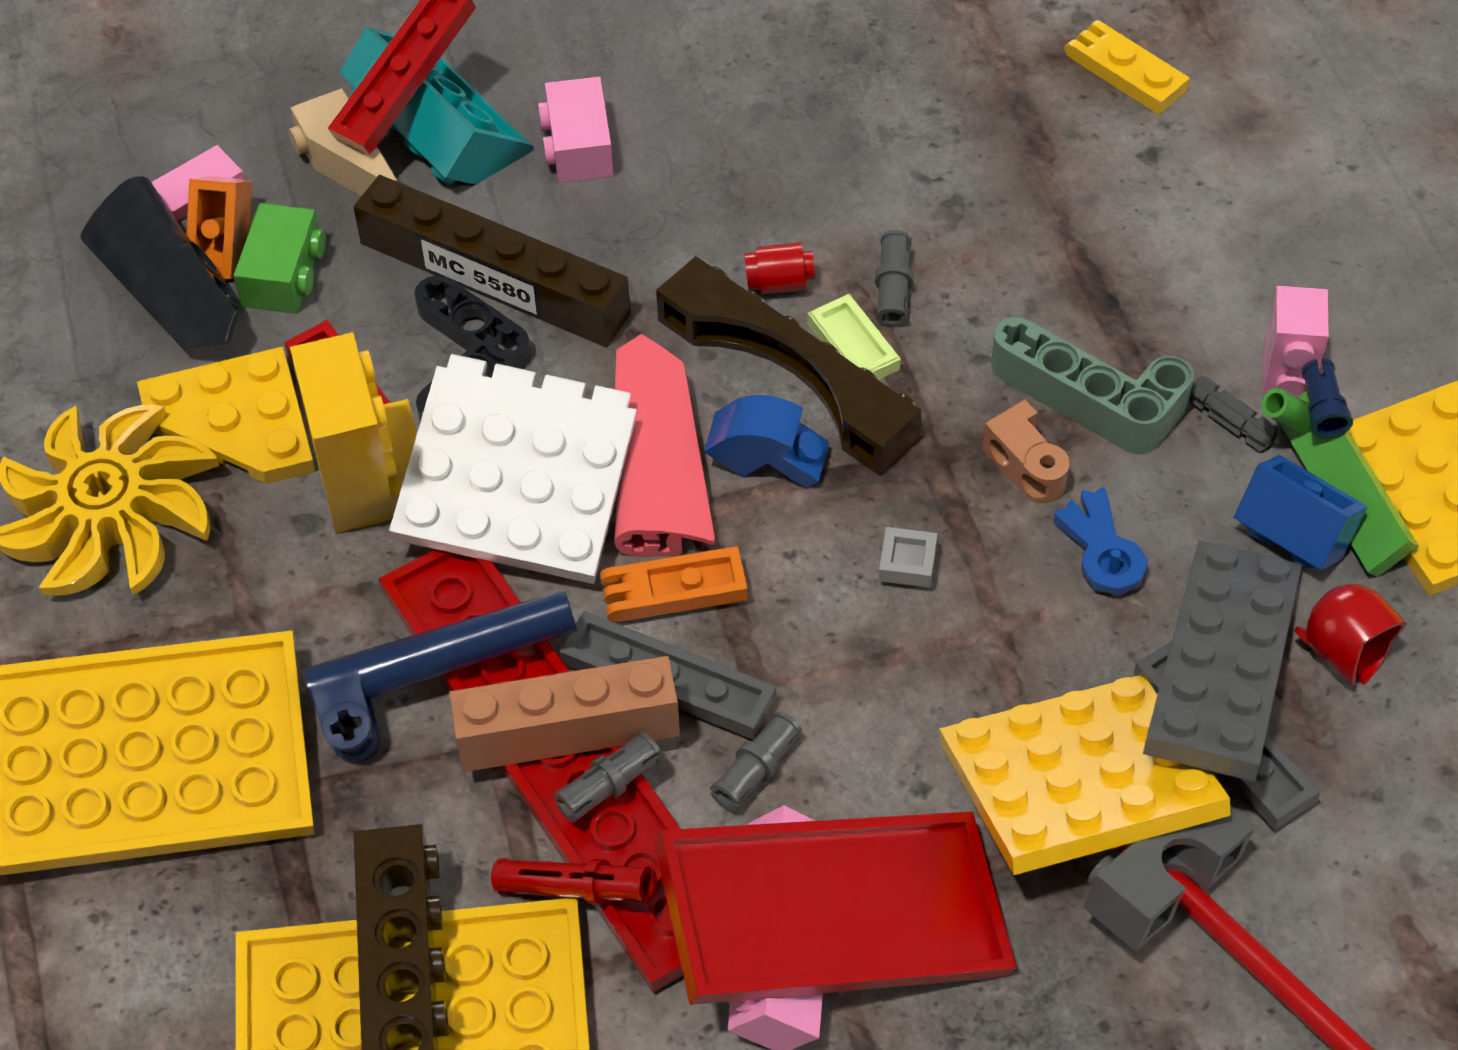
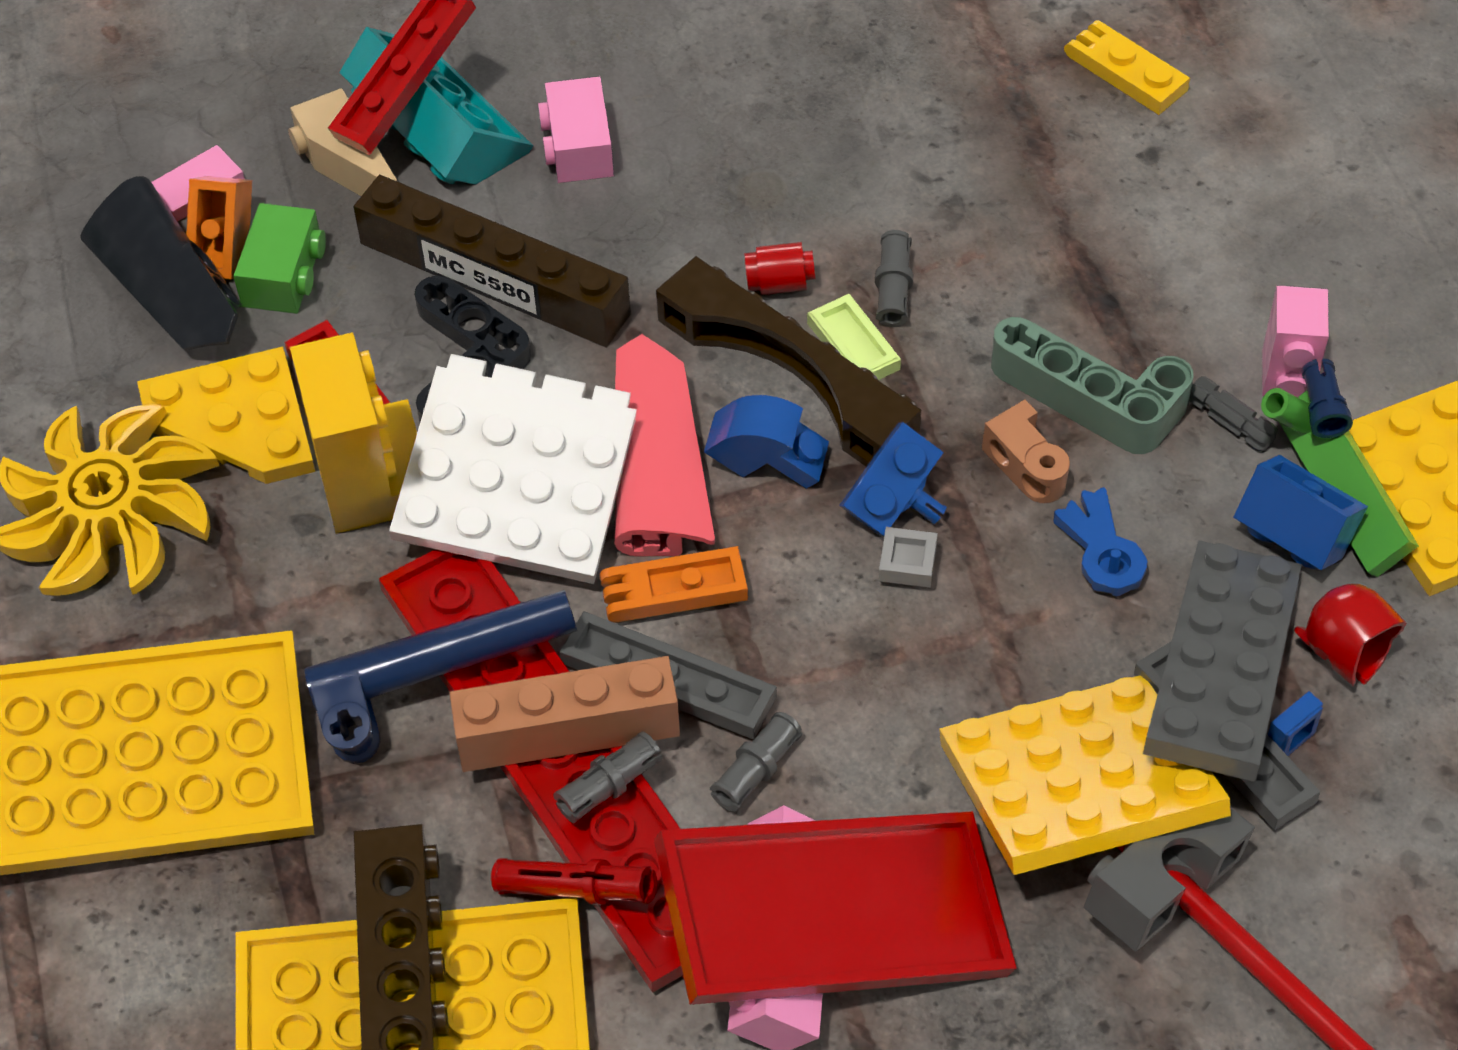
(895, 481): none -> blue plate
(1296, 723): none -> blue tile

